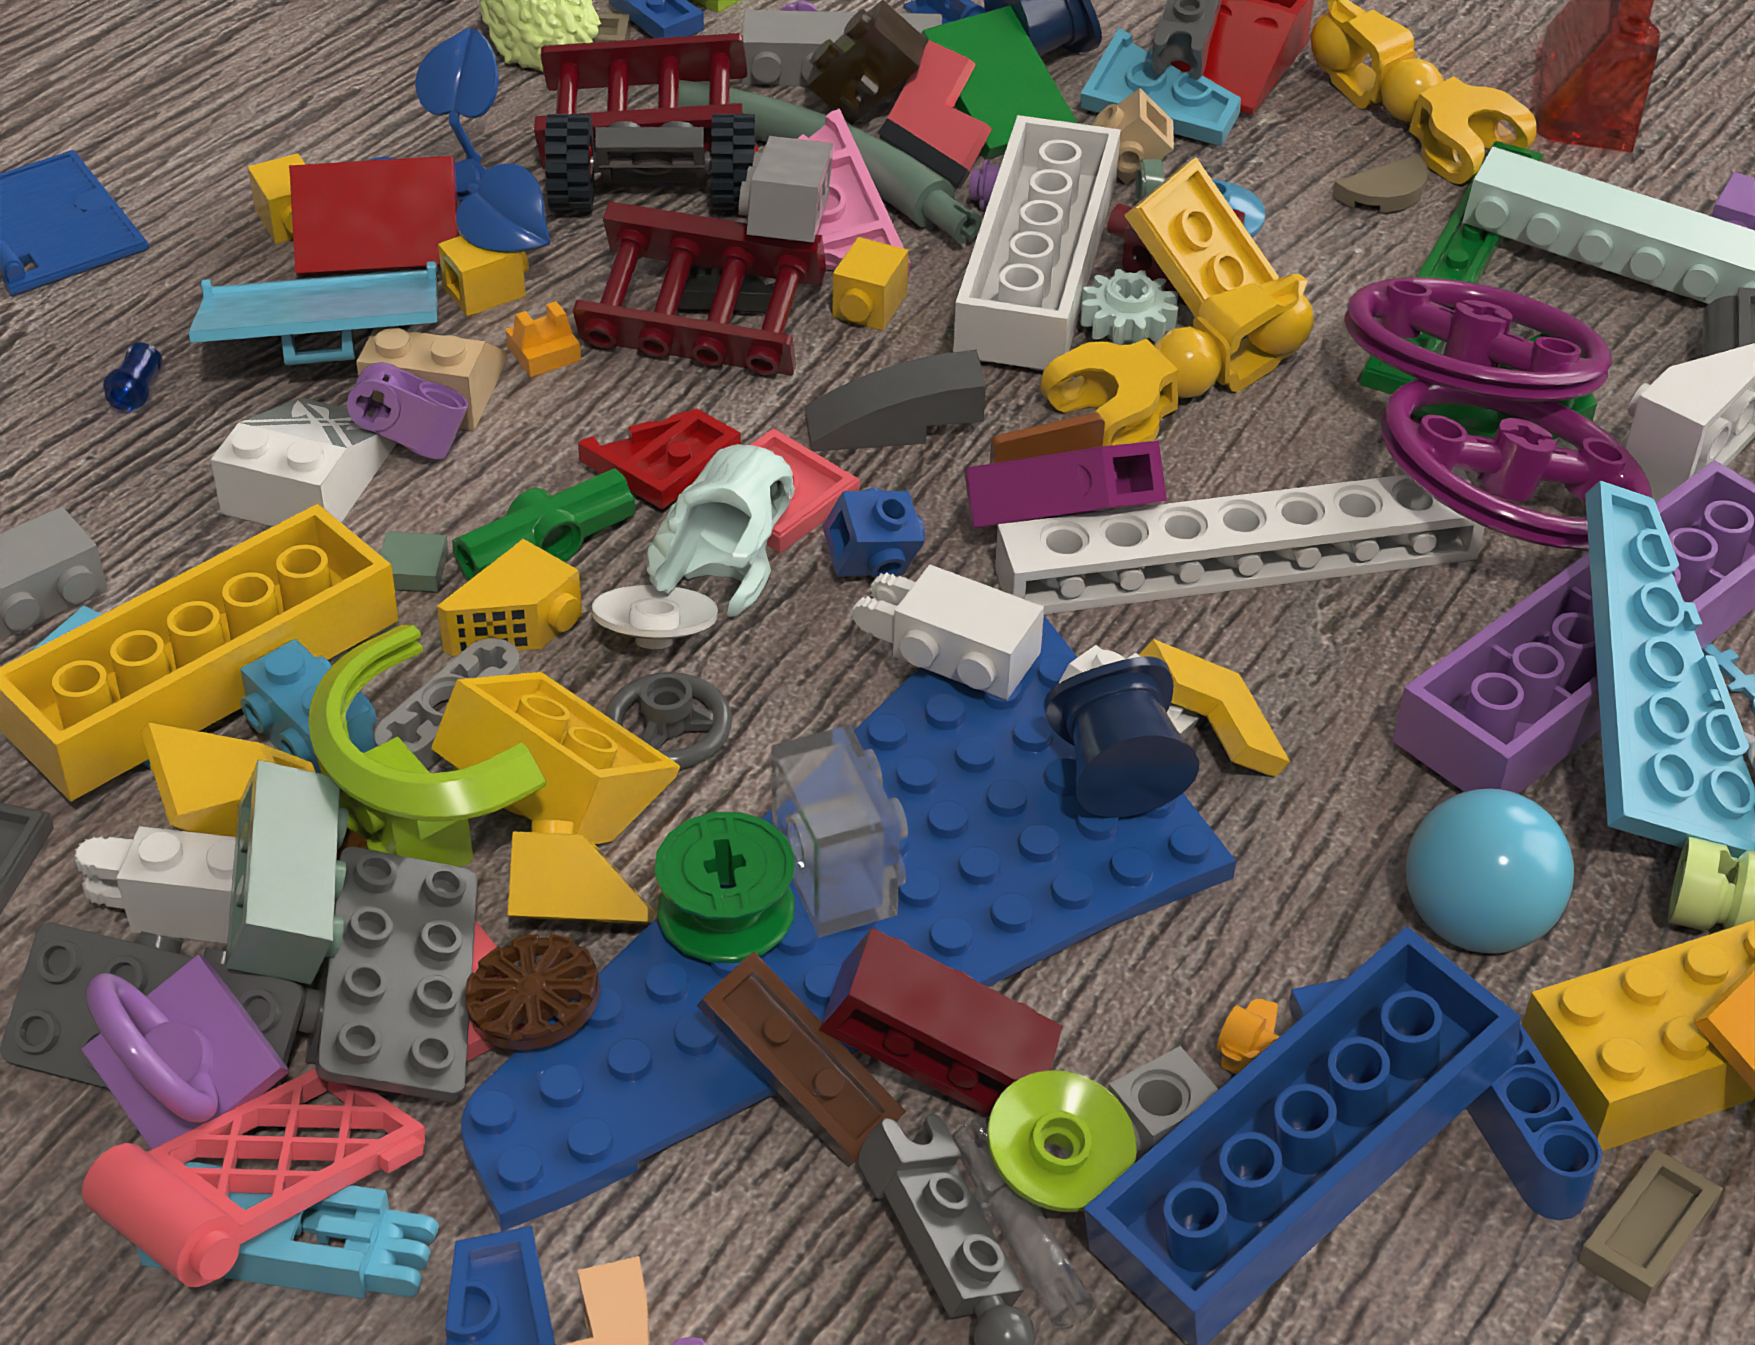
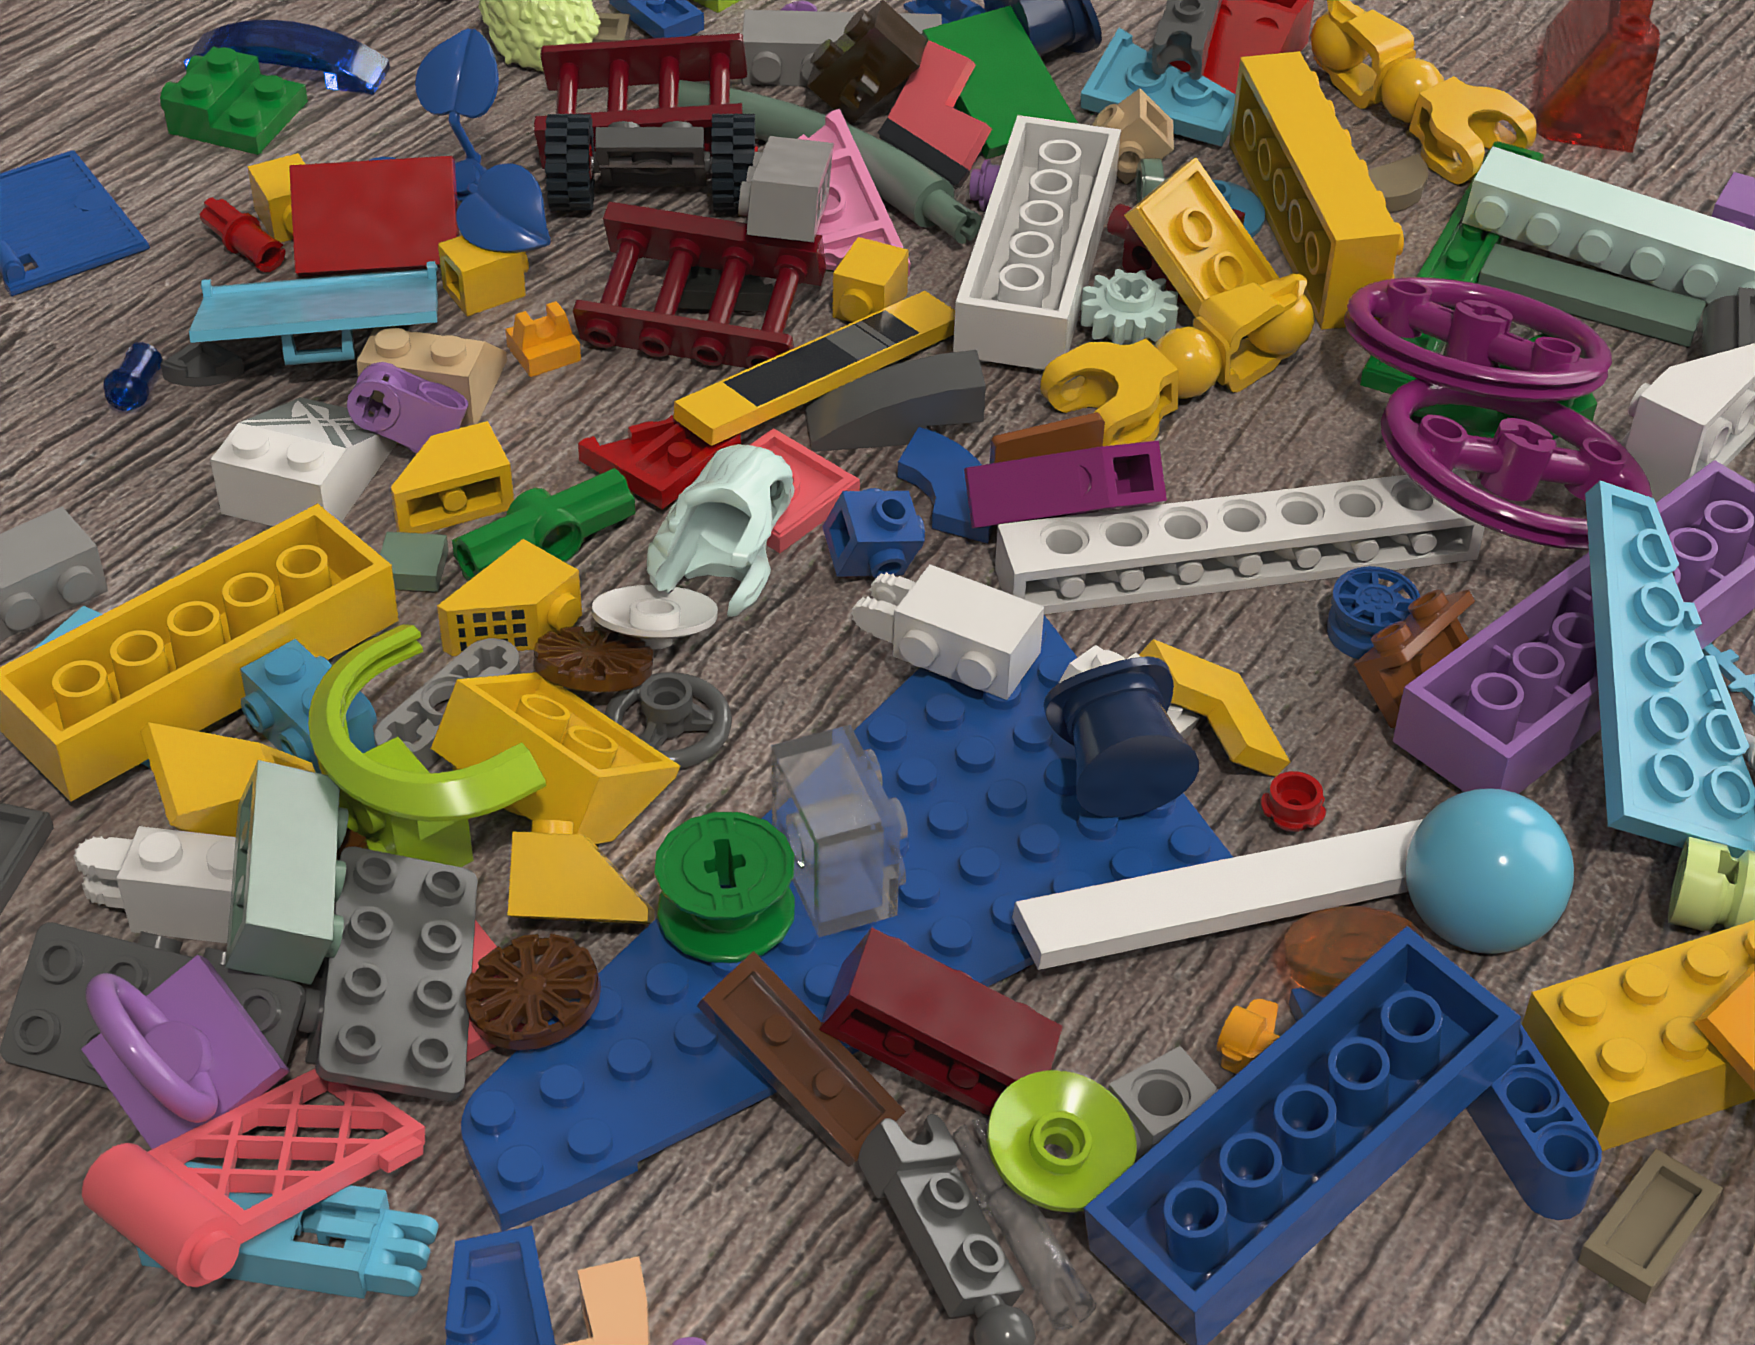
(202, 365): none -> dark grey tile
(230, 102): none -> green plate
(242, 234): none -> red axle
(345, 62): none -> clear blue slope
(453, 481): none -> yellow slope
(592, 659): none -> reddish brown wheel
(815, 368): none -> tile
(938, 470): none -> blue tile
(1214, 896): none -> white tile
(1294, 801): none -> red plate
(1311, 183): none -> yellow brick
(1336, 942): none -> clear orange tile
(1366, 607): none -> blue wheel
(1412, 647): none -> dark orange bracket
(1595, 295): none -> sand green tile

